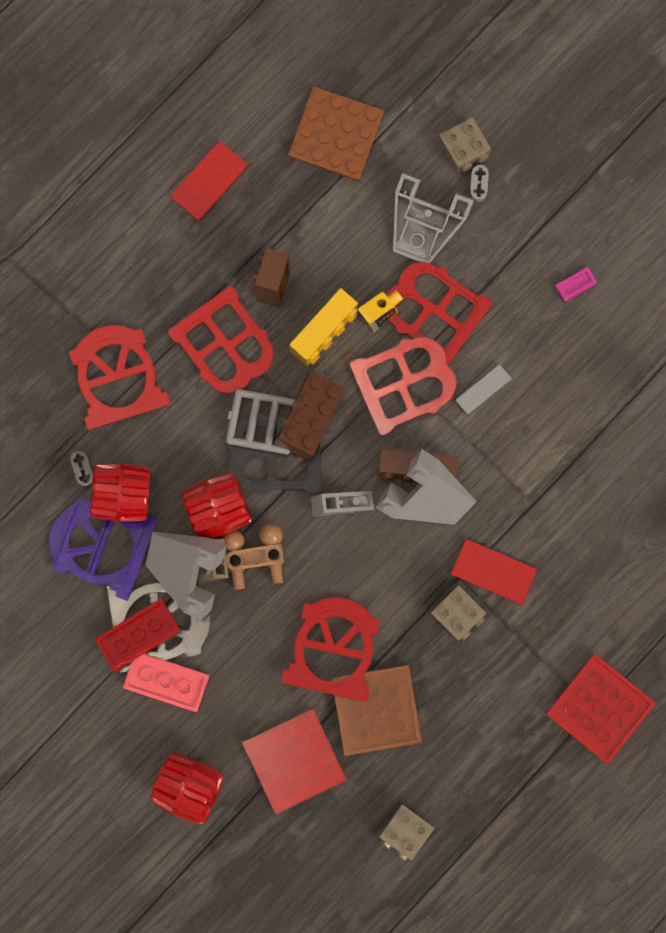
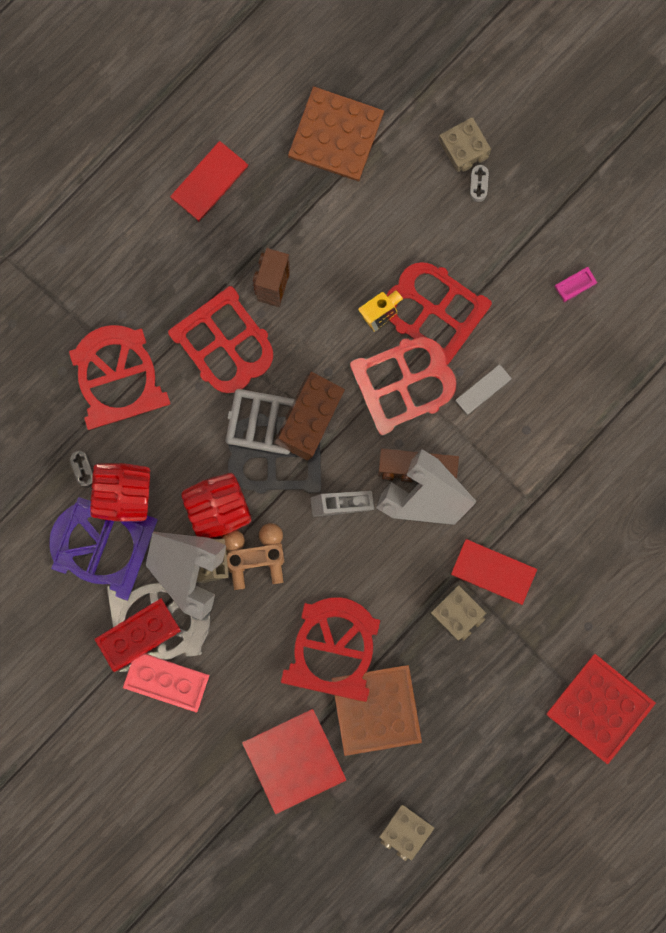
(187, 788): red wheel -> none
(324, 327): yellow brick -> none
(422, 226): light grey wedge -> none

